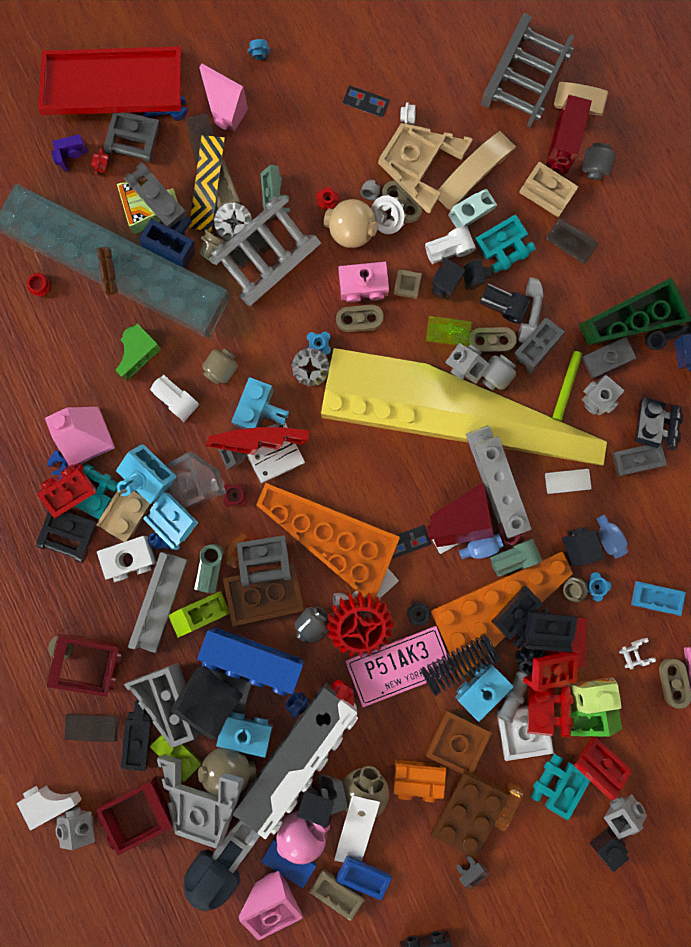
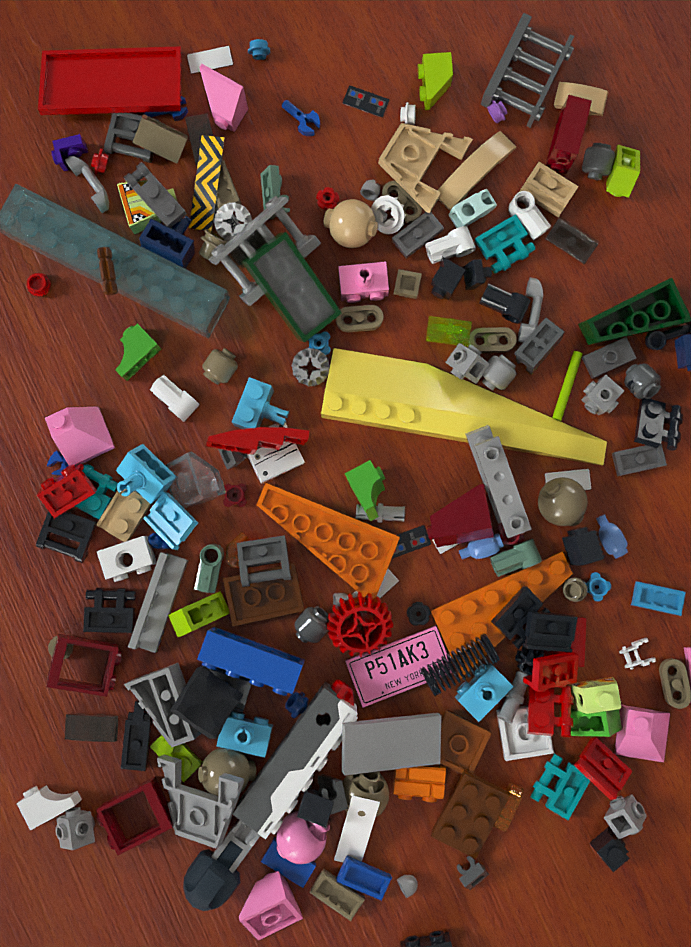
(78, 167): none -> light grey bar
(109, 619): none -> black plate
(160, 138): none -> dark tan hinge
(211, 58): none -> white sticker
(292, 287): none -> clear brick
(312, 117): none -> blue bar
(367, 485): none -> bright green arch
(388, 513): none -> light grey pin
(391, 743): none -> light grey tile
(408, 885): none -> light grey hinge
(417, 234): none -> flat silver plate
(436, 76): none -> lime slope
(497, 111): none -> medium lavender plate
(531, 217): none -> white piece
(563, 502): none -> dark tan brick
(624, 171): none -> lime arch
(642, 381): none -> dark grey head
(642, 733): none -> bright pink slope

